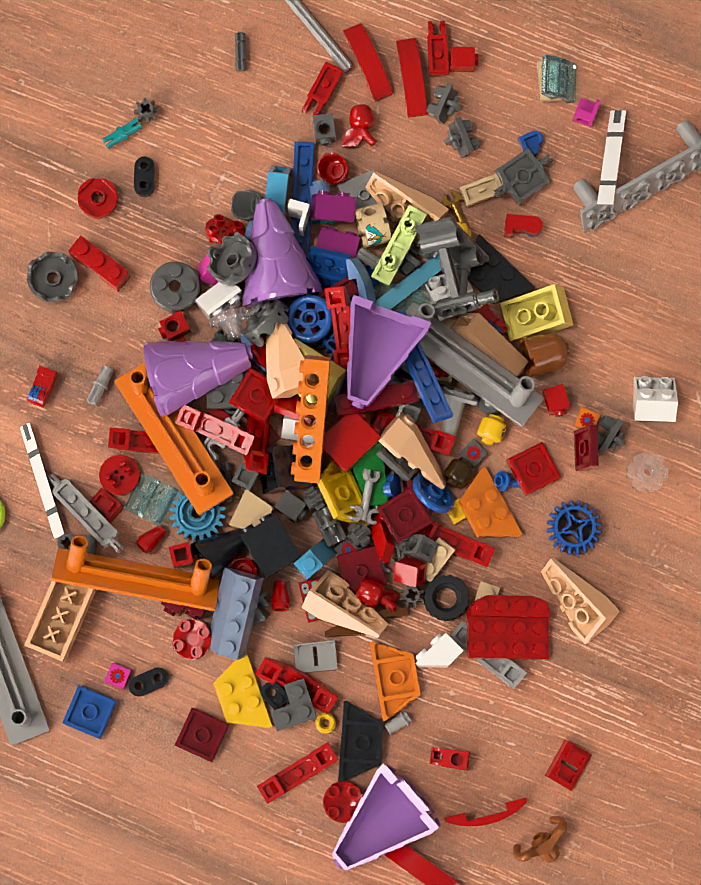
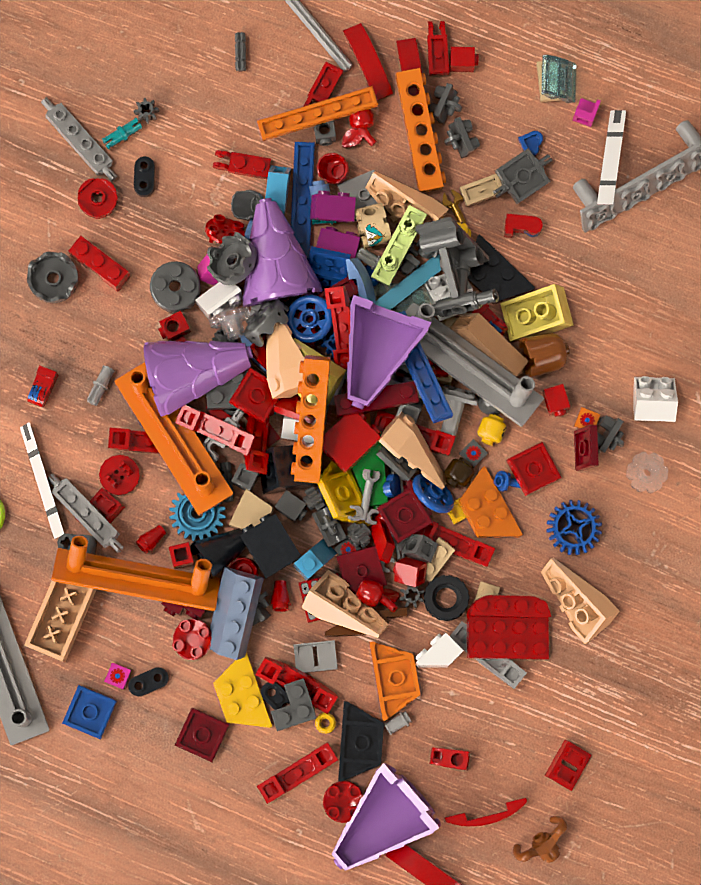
(79, 139): none -> light grey plate
(151, 499): clear light blue slope -> none
(243, 164): none -> red hinge
(300, 211): white panel -> none
(317, 113): none -> orange tile
(416, 79): none -> orange brick

